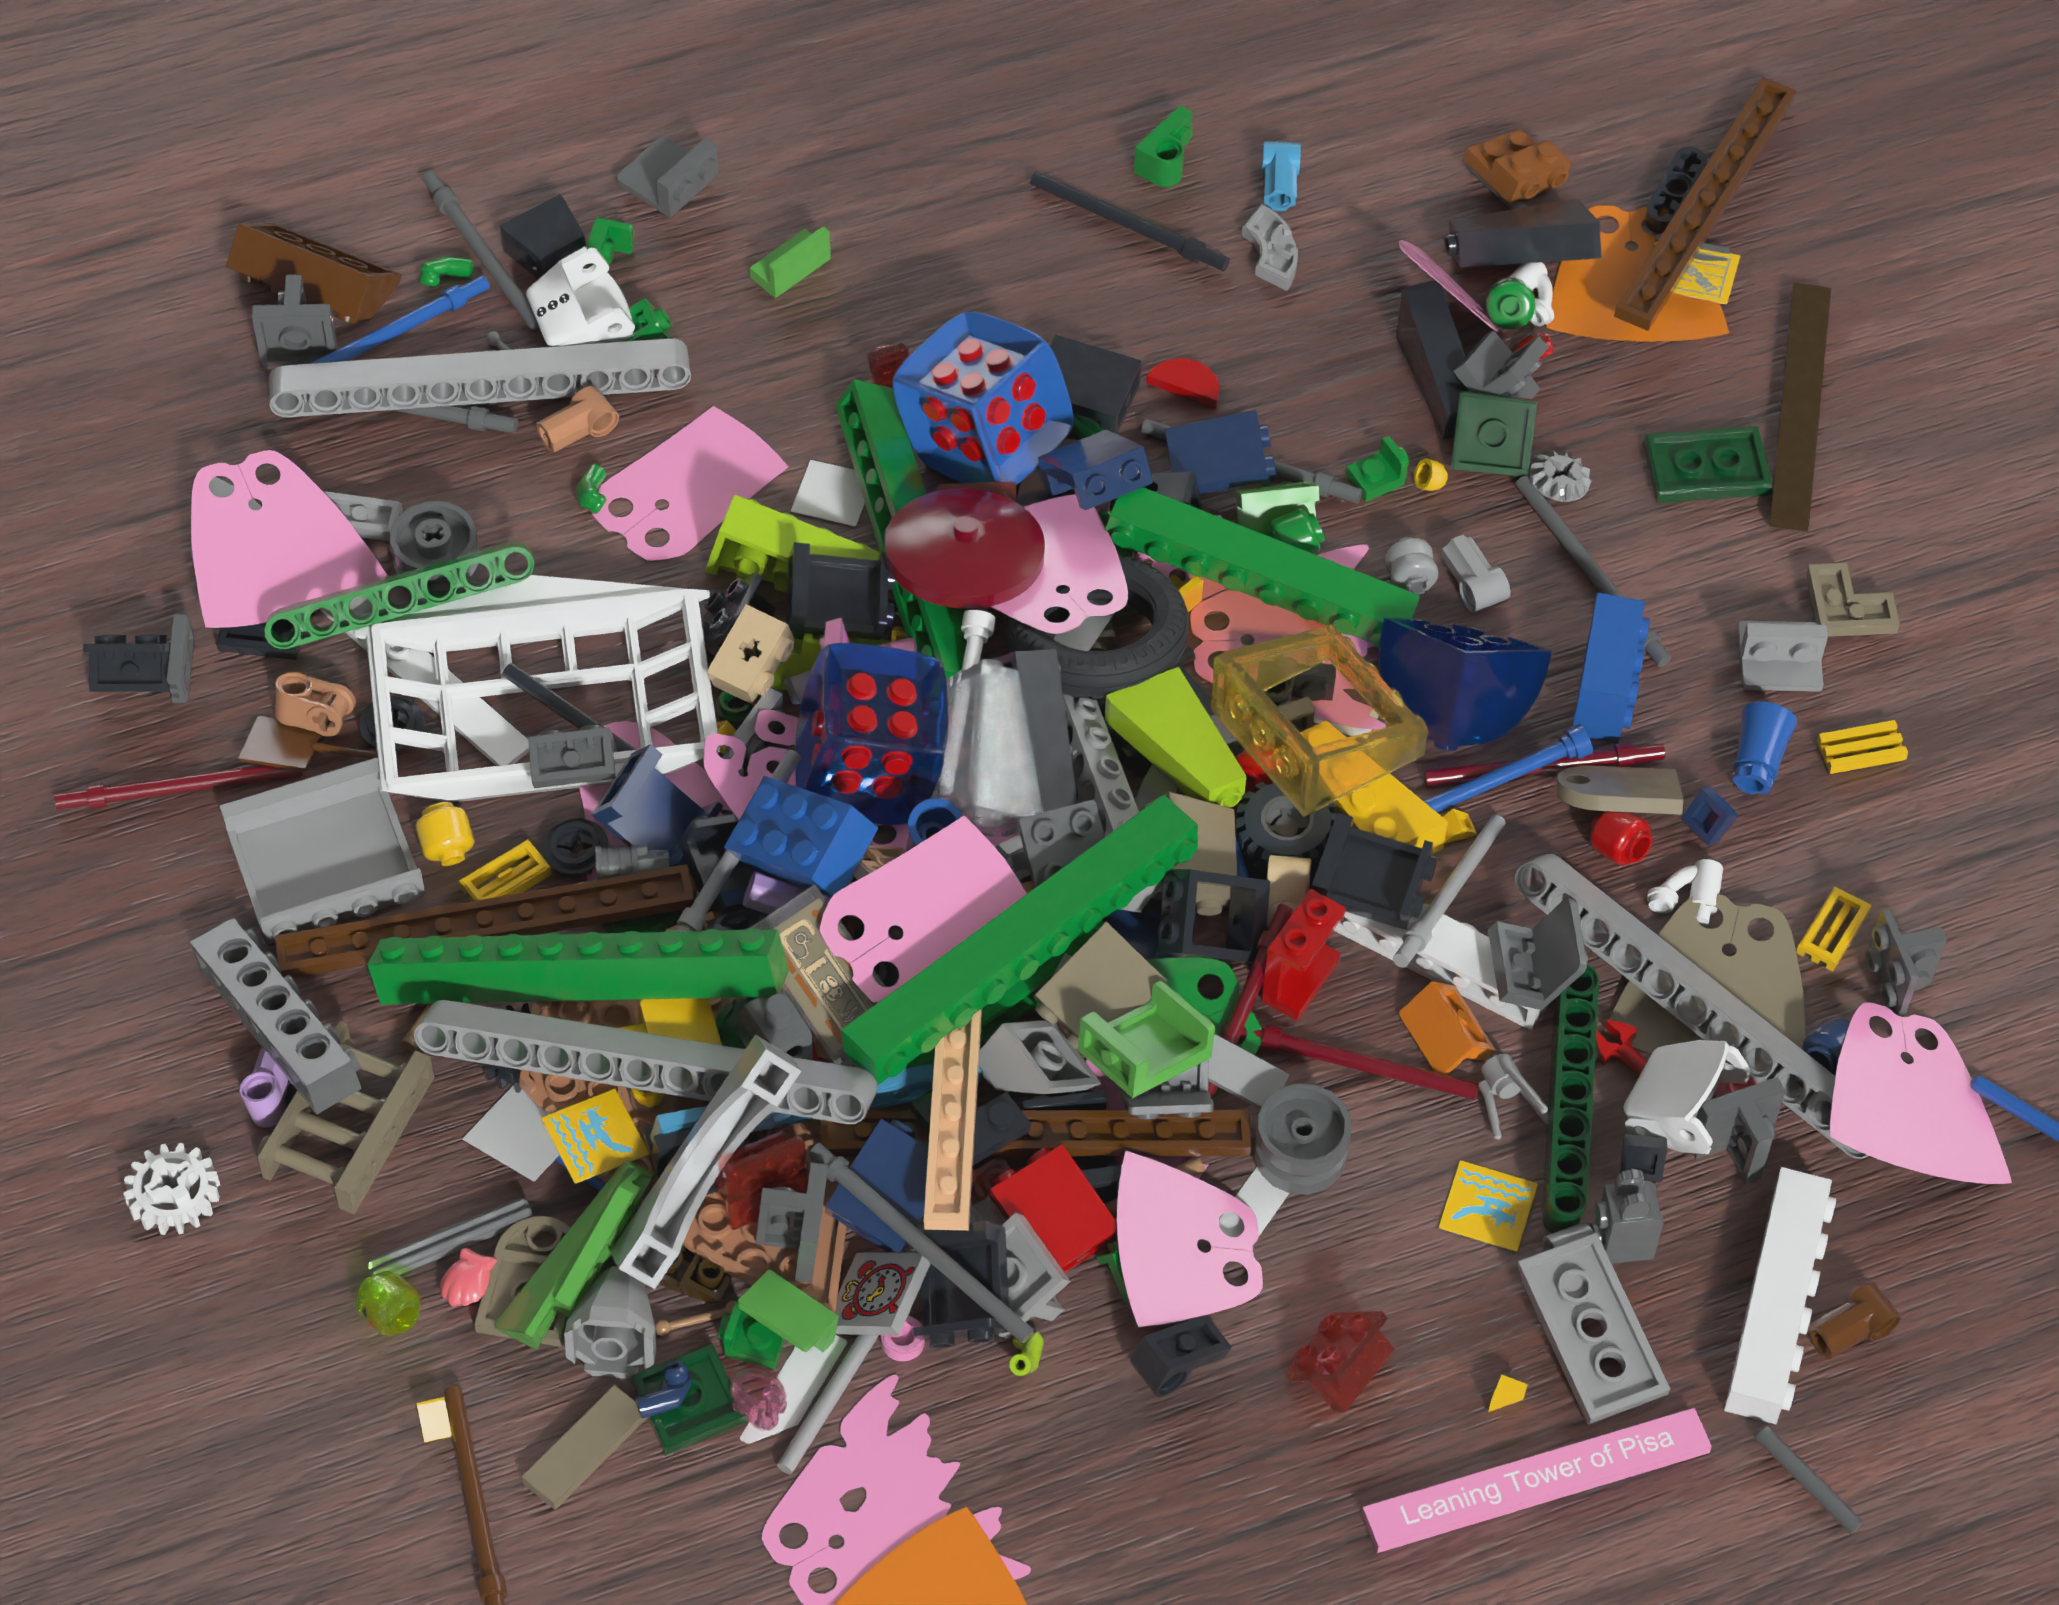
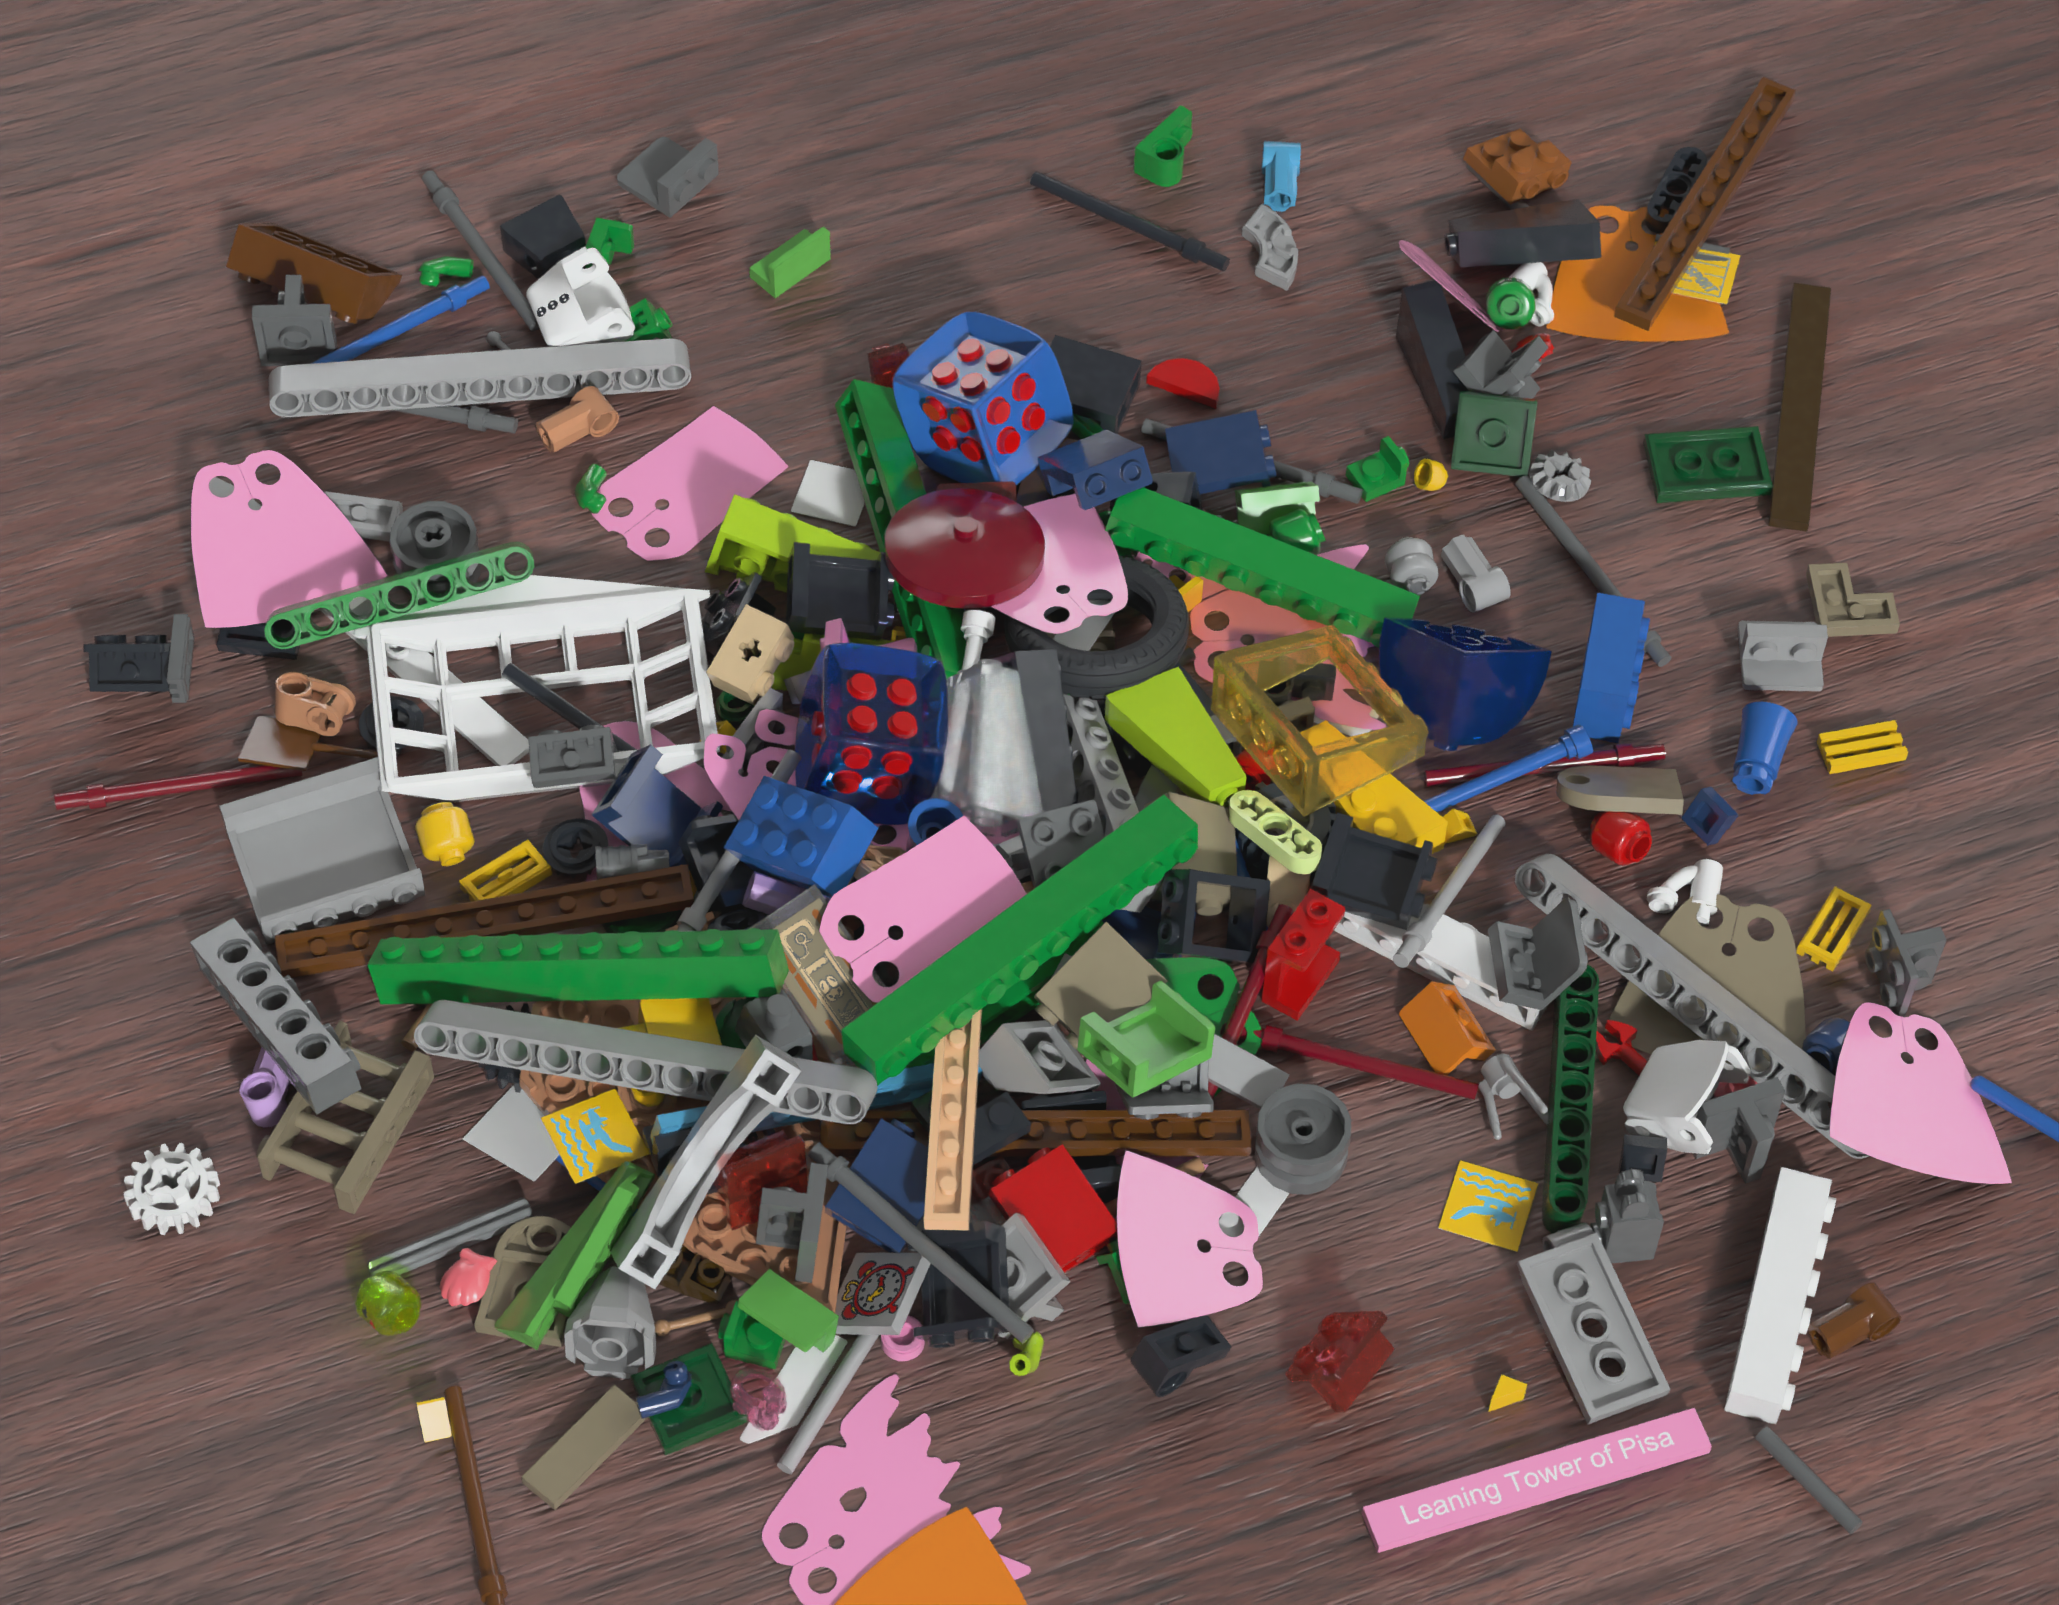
(1279, 847): none -> yellowish green beam

